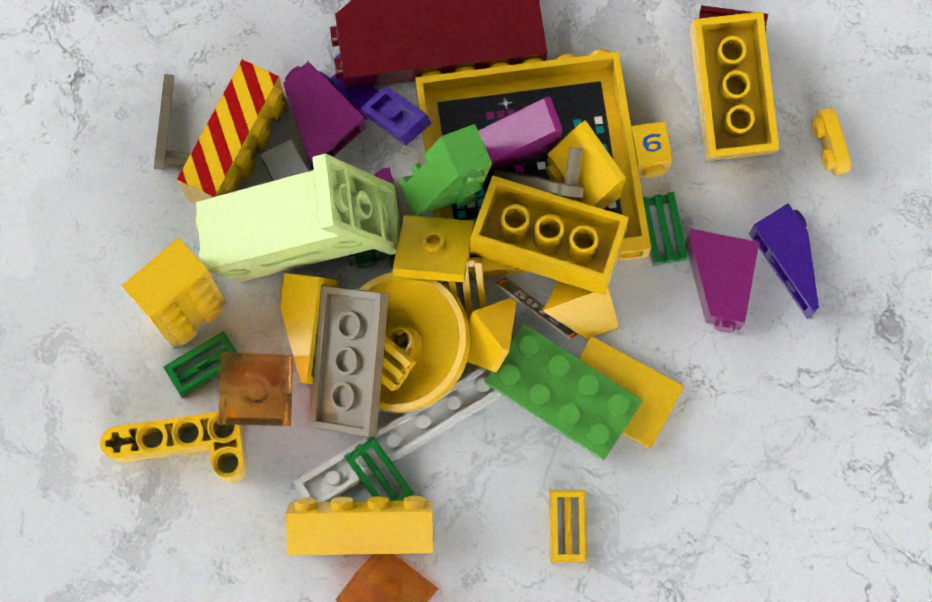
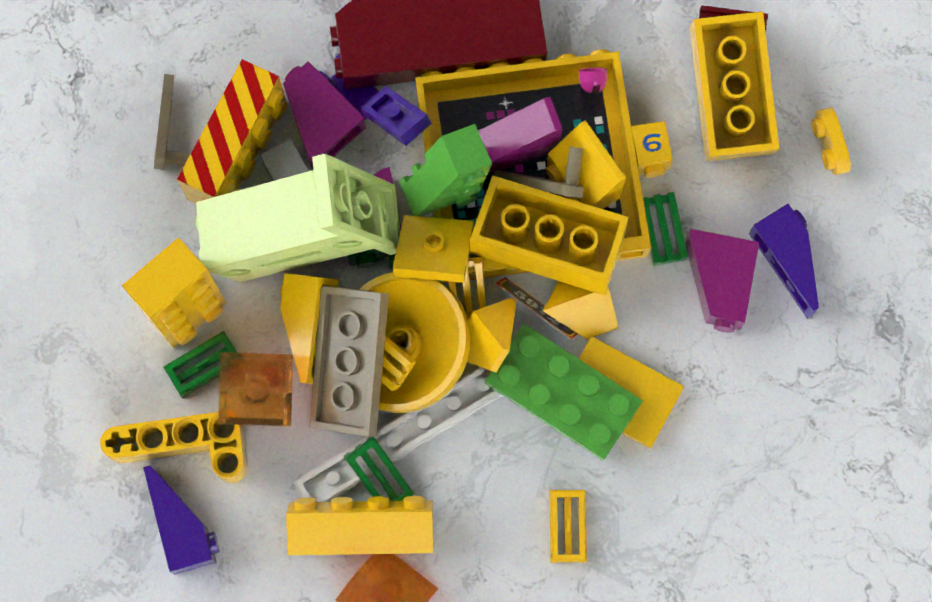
(182, 533): none -> dark purple slope
(593, 77): none -> dark pink hinge

